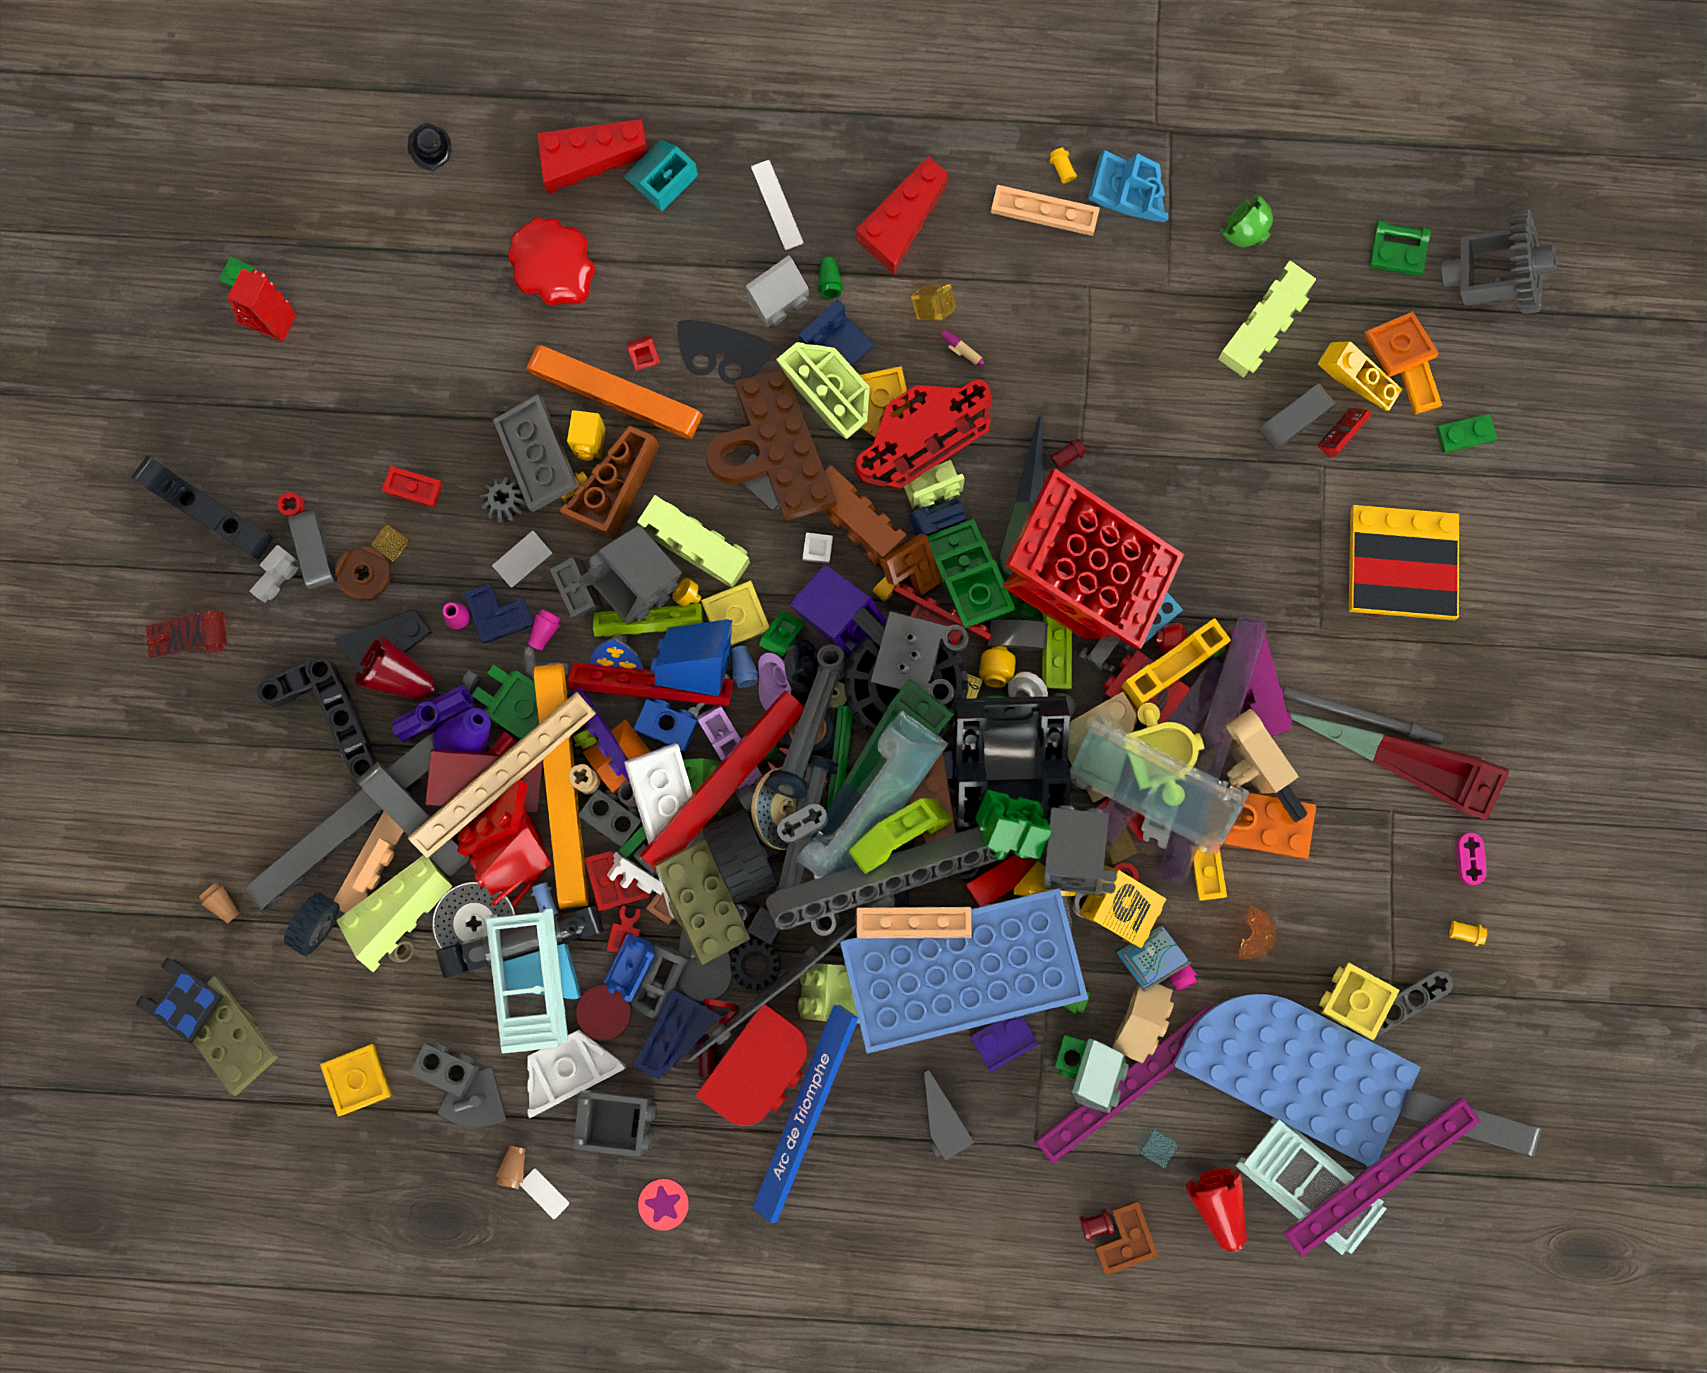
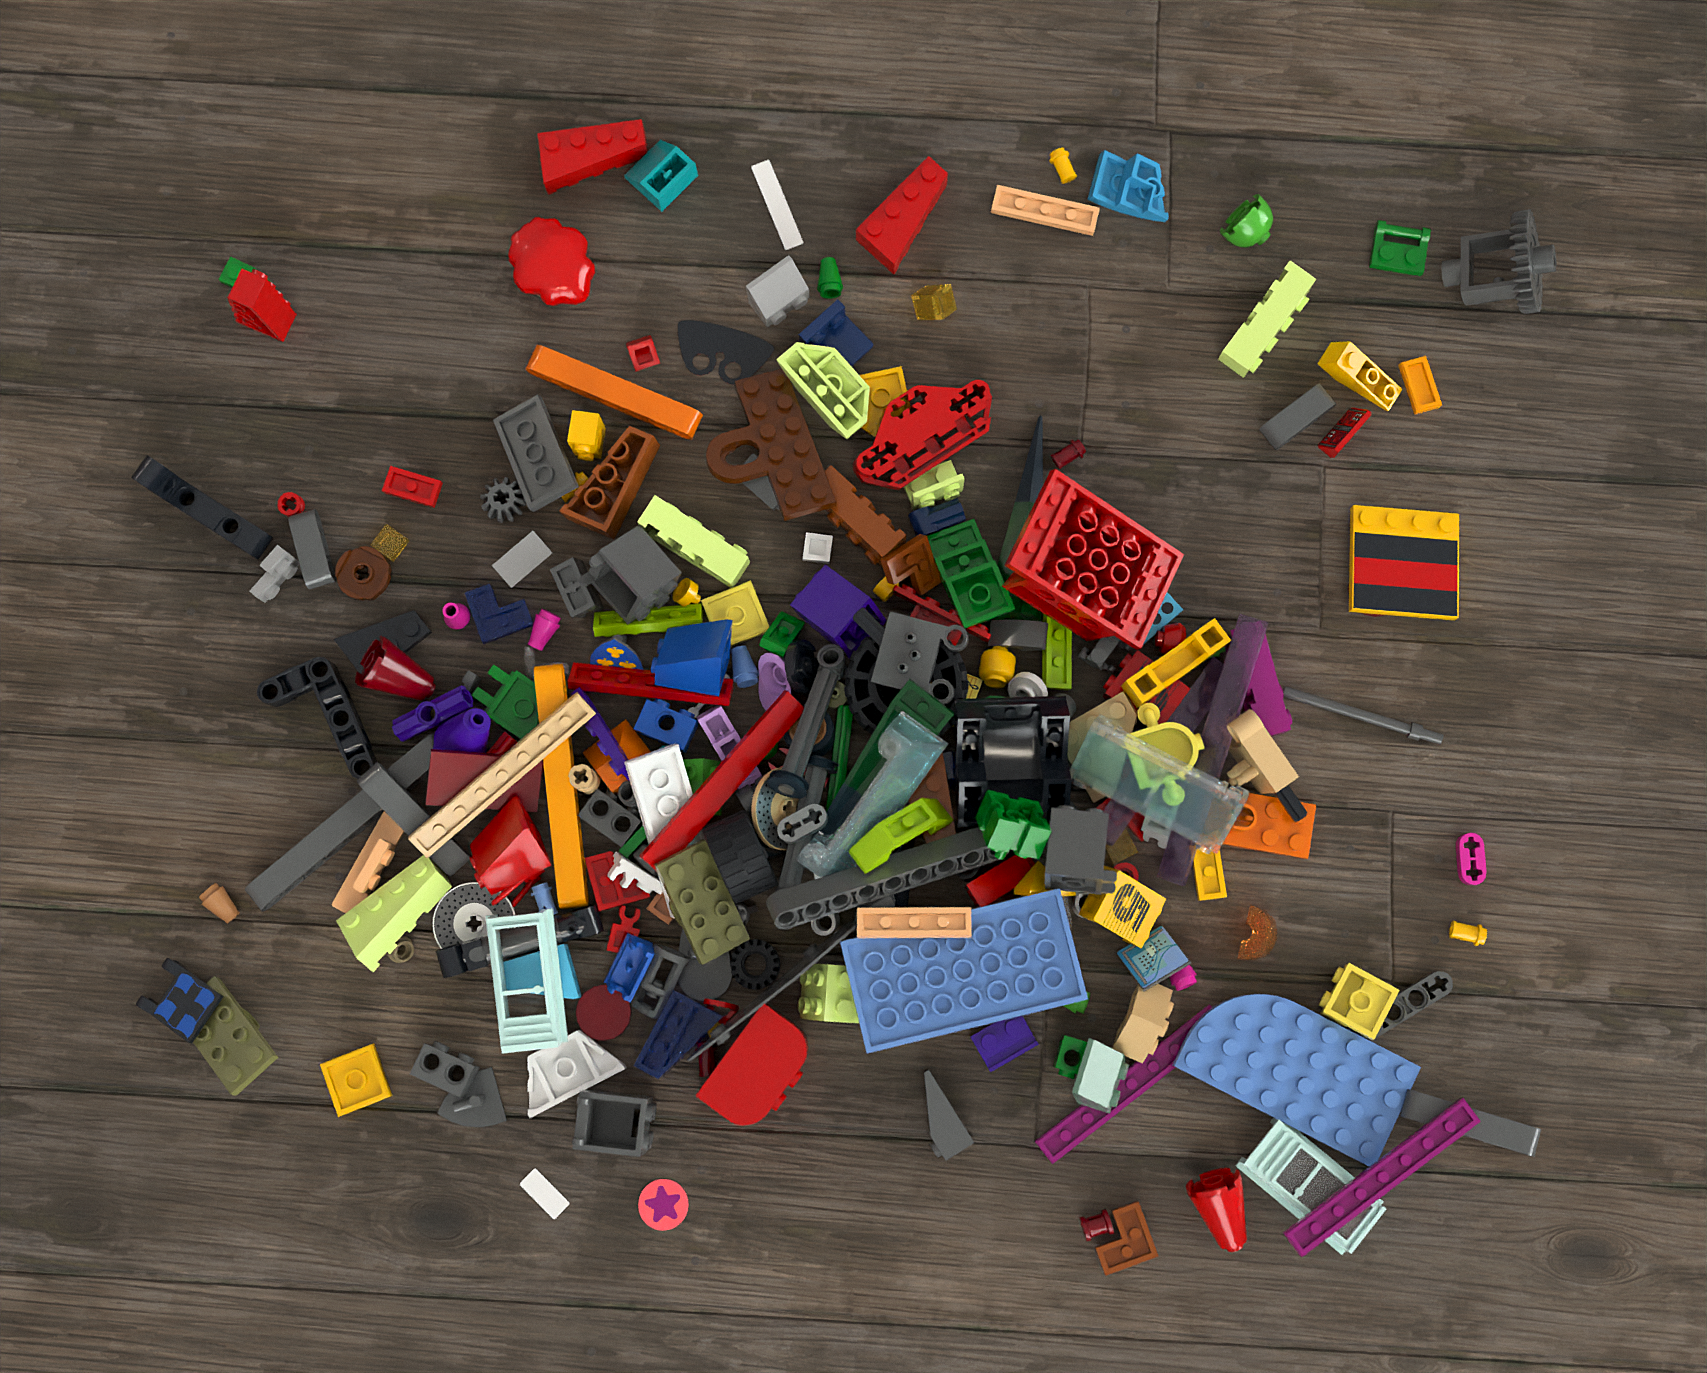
(195, 631): clear red door -> none
(311, 924): black wheel -> none
(429, 146): black hair -> none
(495, 822): red wing -> none
(512, 1168): medium nougat cone -> none
(584, 739): lime plate -> none
(764, 927): black brick -> none
(805, 1113): blue tile -> none
(961, 348): piece -> none
(1159, 1148): clear light blue tile -> none
(1401, 344): orange plate -> none
(1449, 775): dark red plate -> none
(1466, 433): green plate -> none

